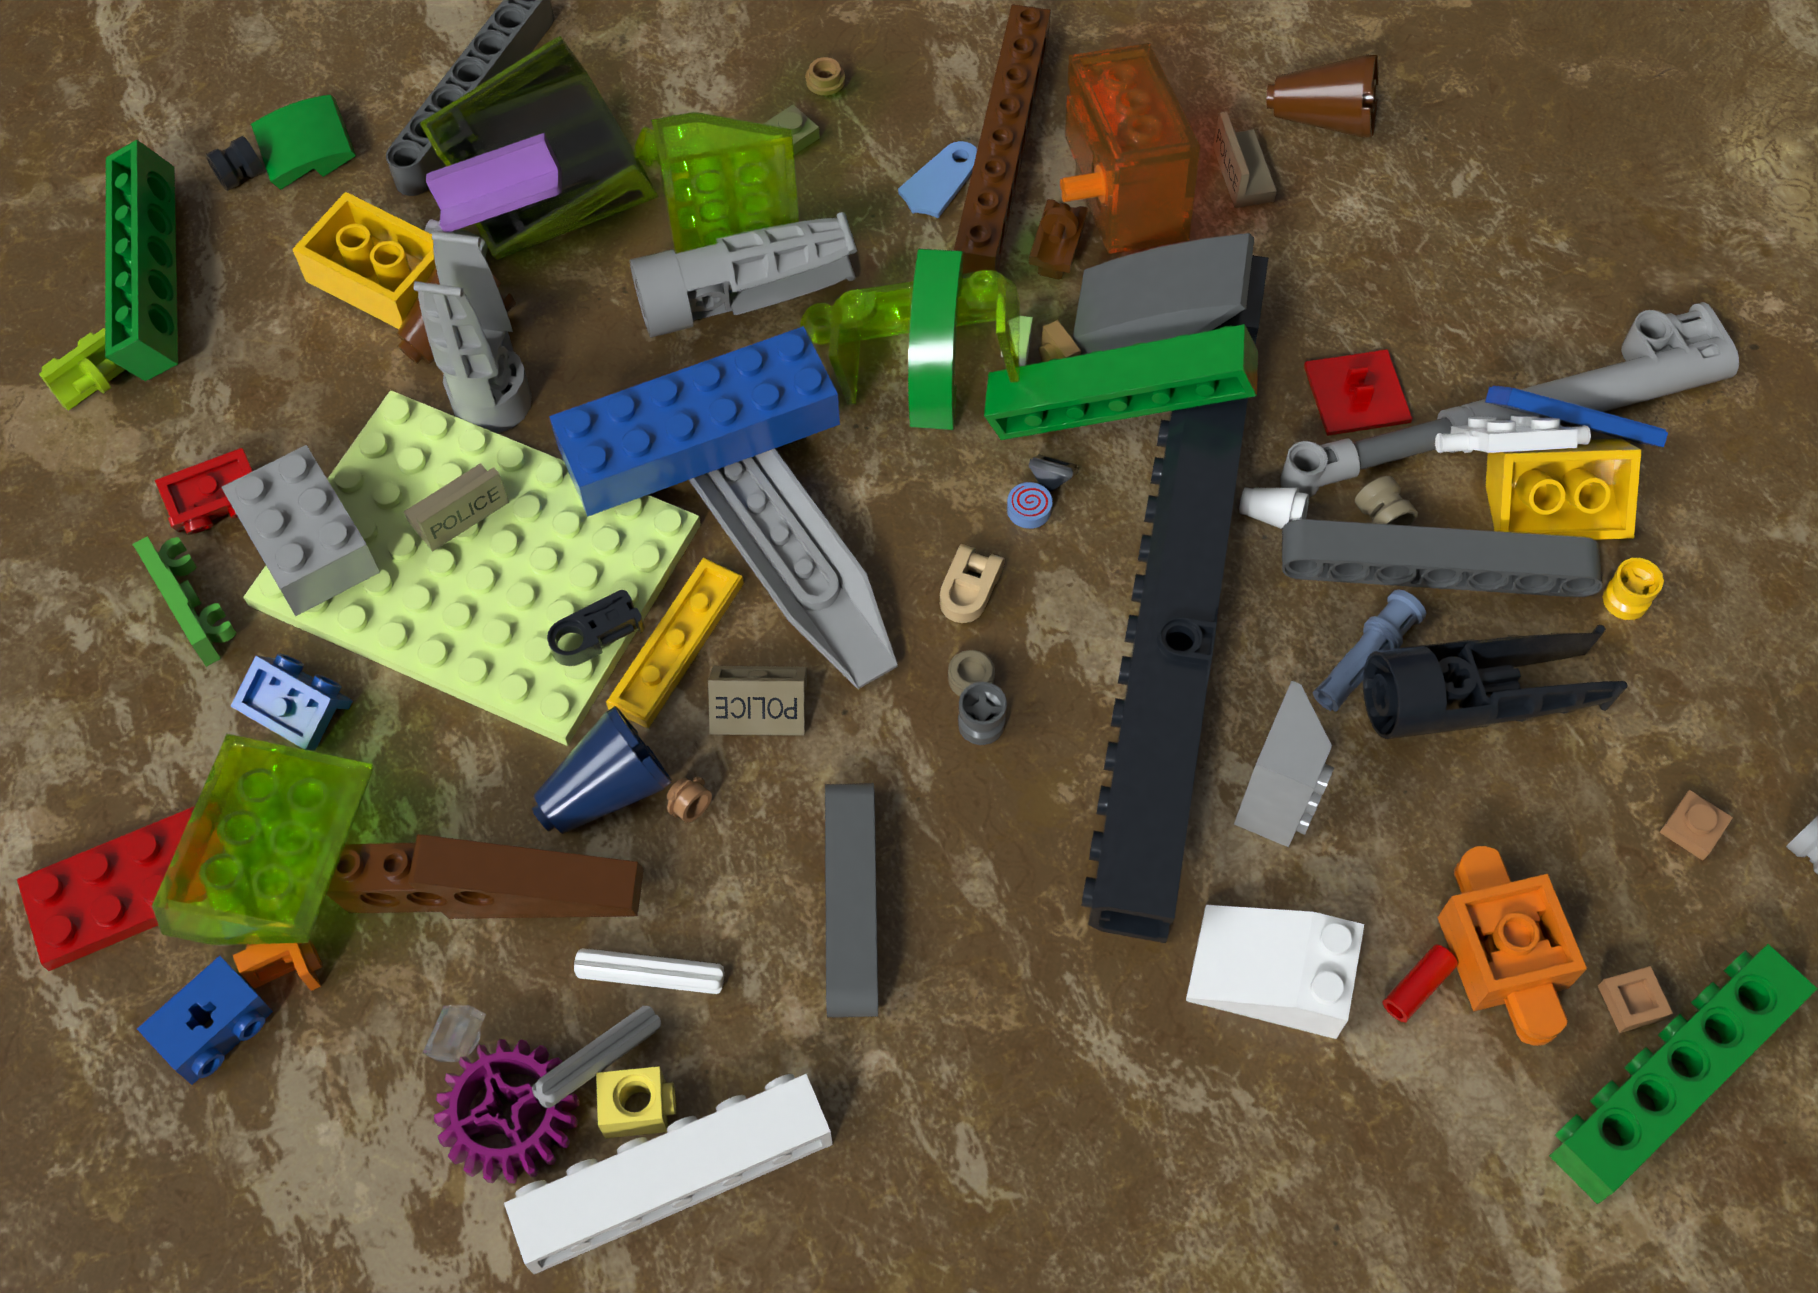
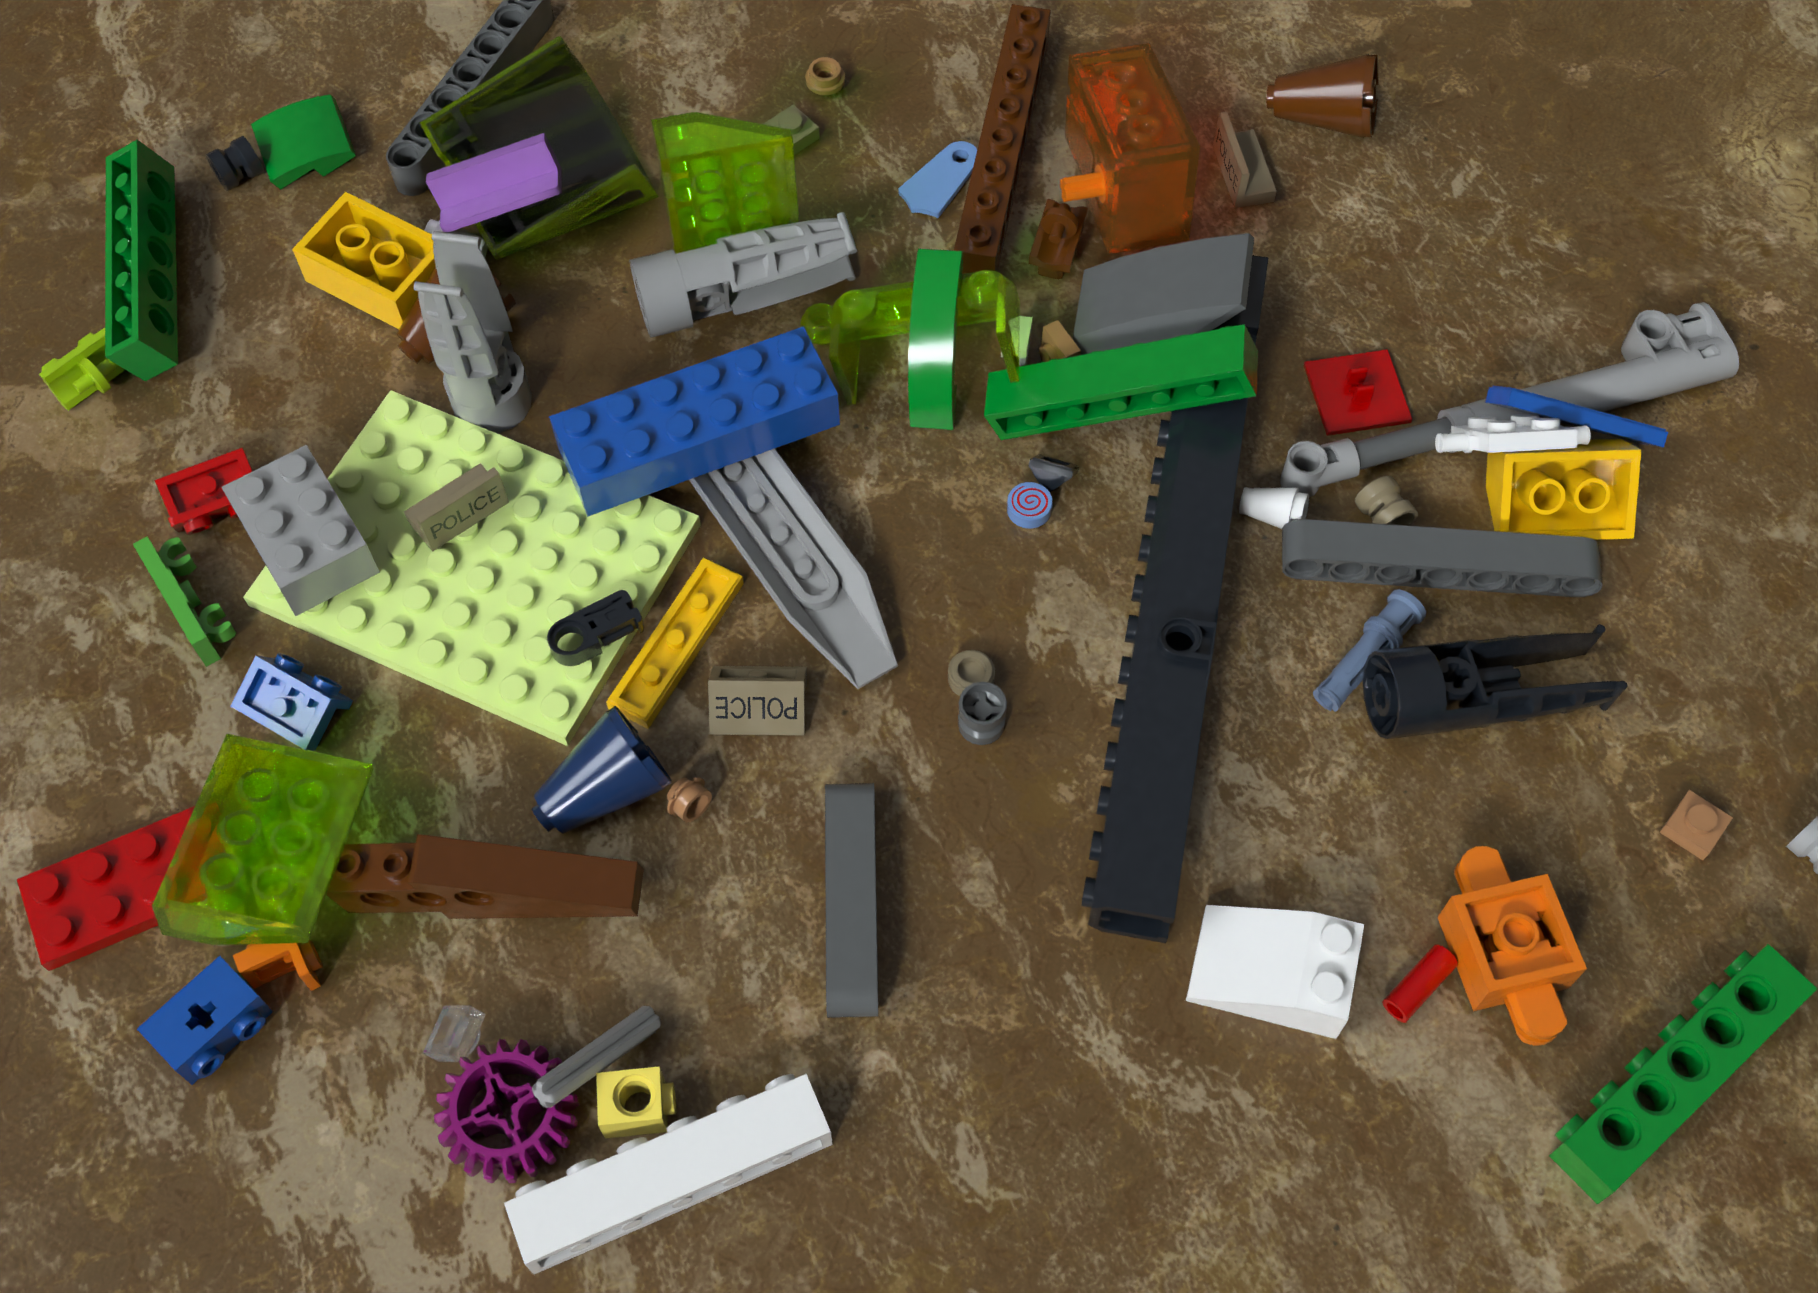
(645, 147): clear neon green plate -> none
(649, 971): white axle -> none
(964, 595): tan plate -> none
(1288, 773): light grey slope -> none
(1633, 588): yellow wheel -> none
(1635, 999): medium nougat plate -> none

